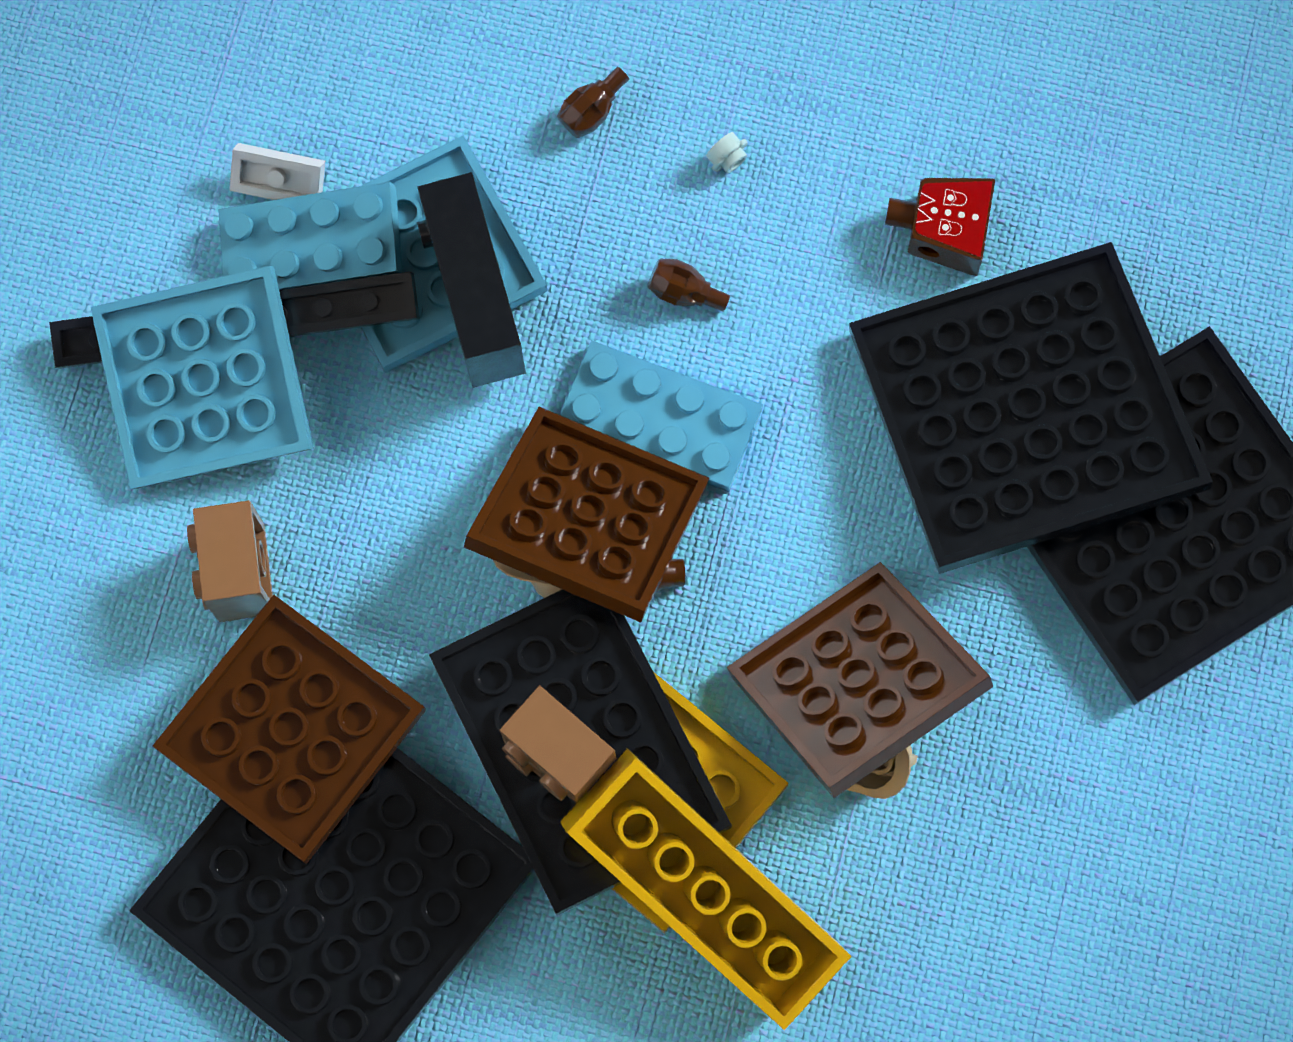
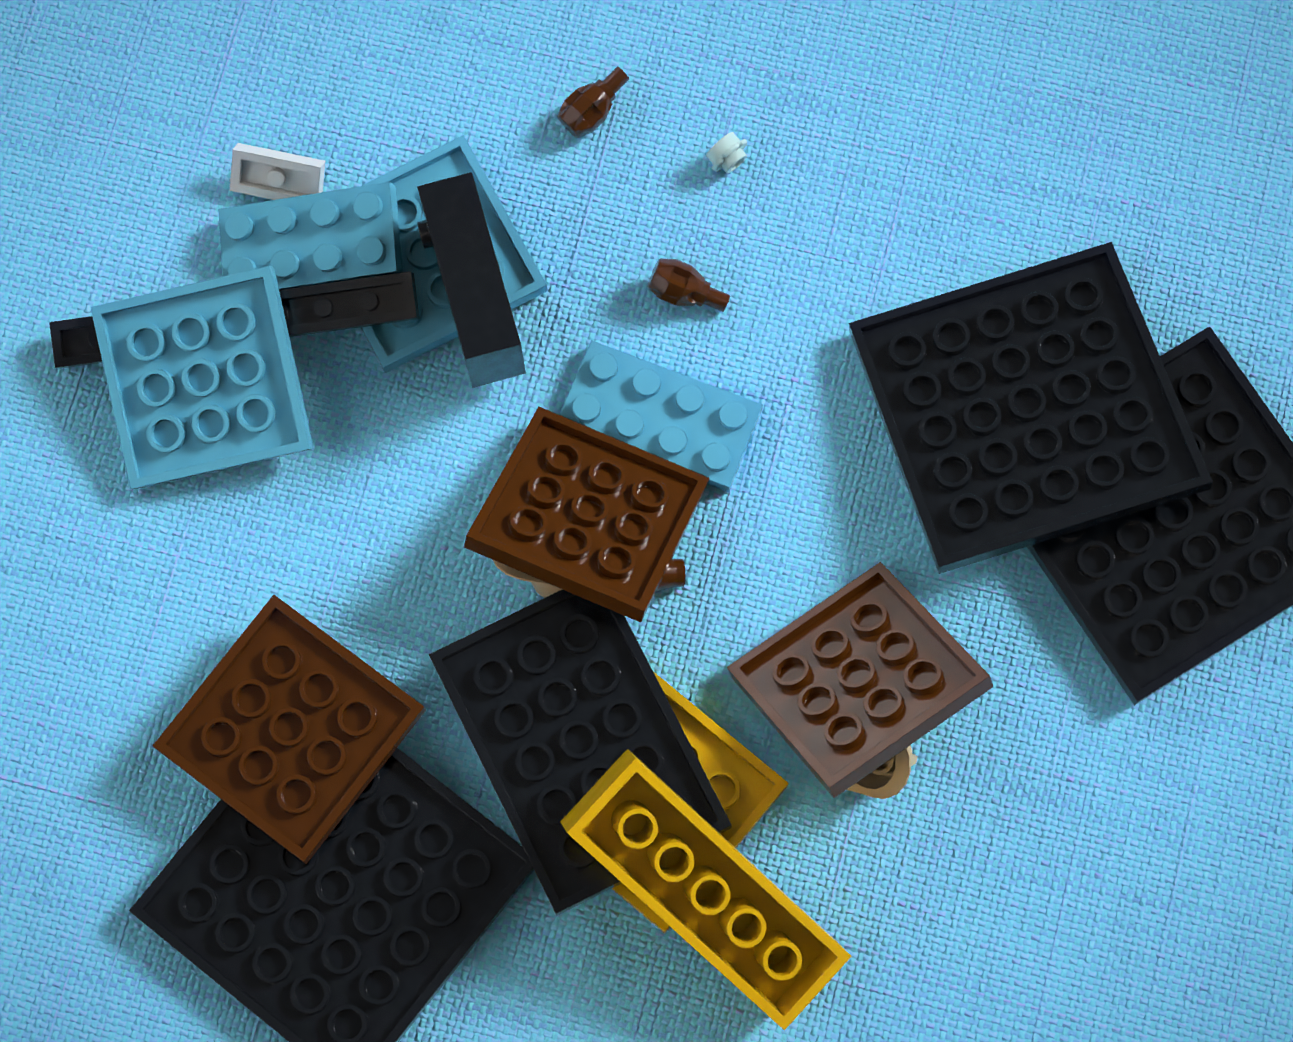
(231, 560): medium nougat brick -> none
(555, 746): medium nougat brick -> none
(947, 221): torso -> none

